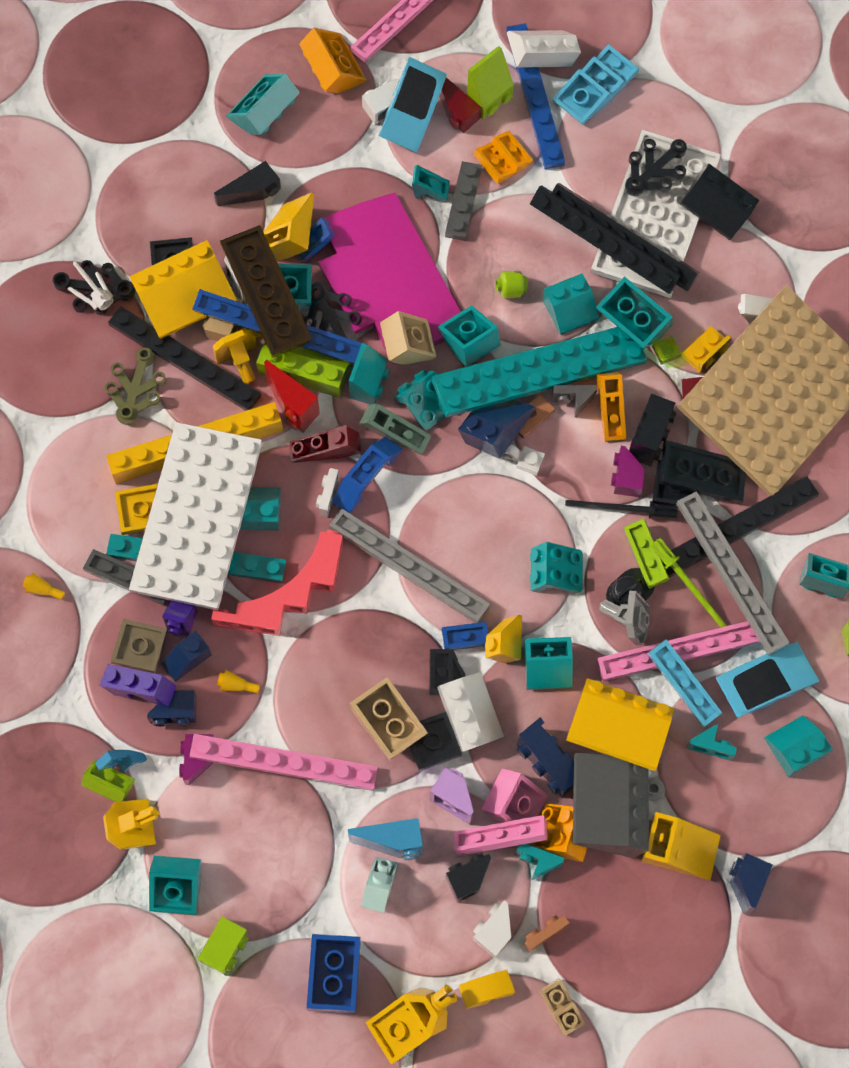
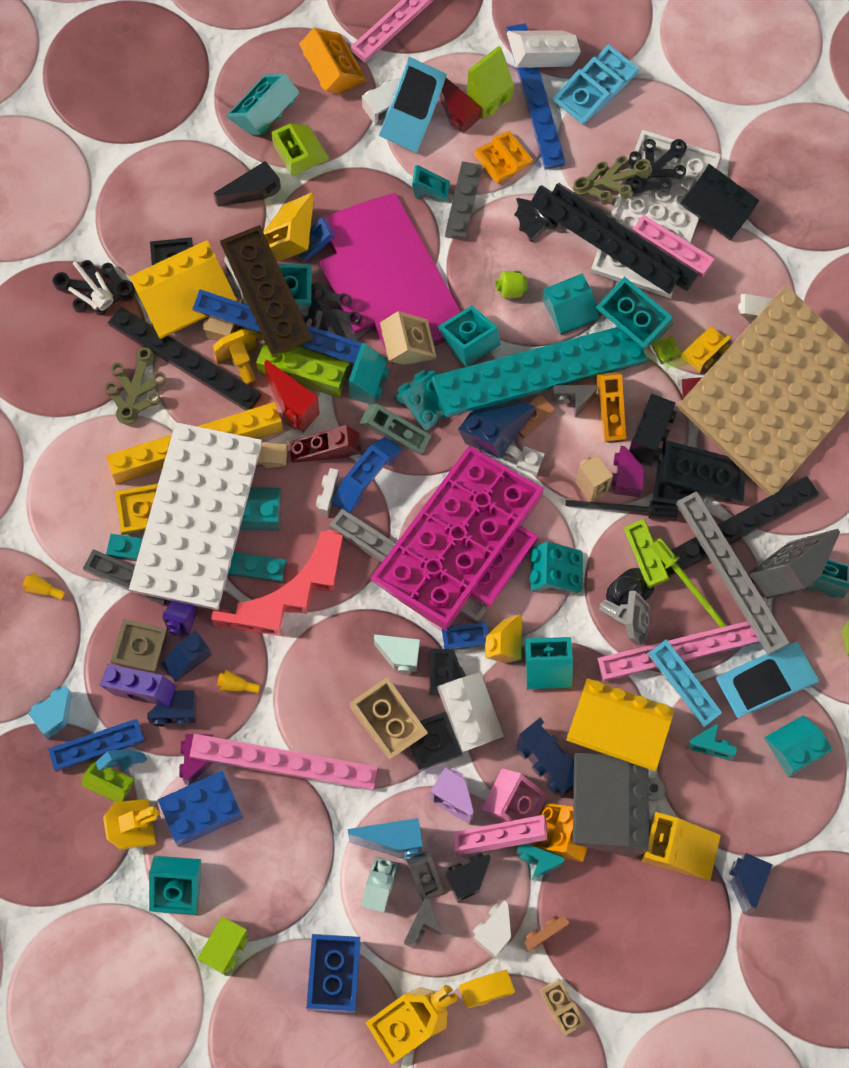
(52, 713): none -> medium azure slope
(96, 745): none -> blue plate
(200, 808): none -> blue brick
(272, 455): none -> tan slope
(298, 148): none -> lime slope
(399, 652): none -> light aqua slope
(424, 918): none -> flat silver slope
(425, 875): none -> flat silver slope
(462, 540): none -> dark pink slope
(532, 220): none -> black arm
(589, 185): none -> olive plant
(593, 478): none -> tan brick
(674, 244): none -> bright pink plate
(794, 565): none -> dark grey slope

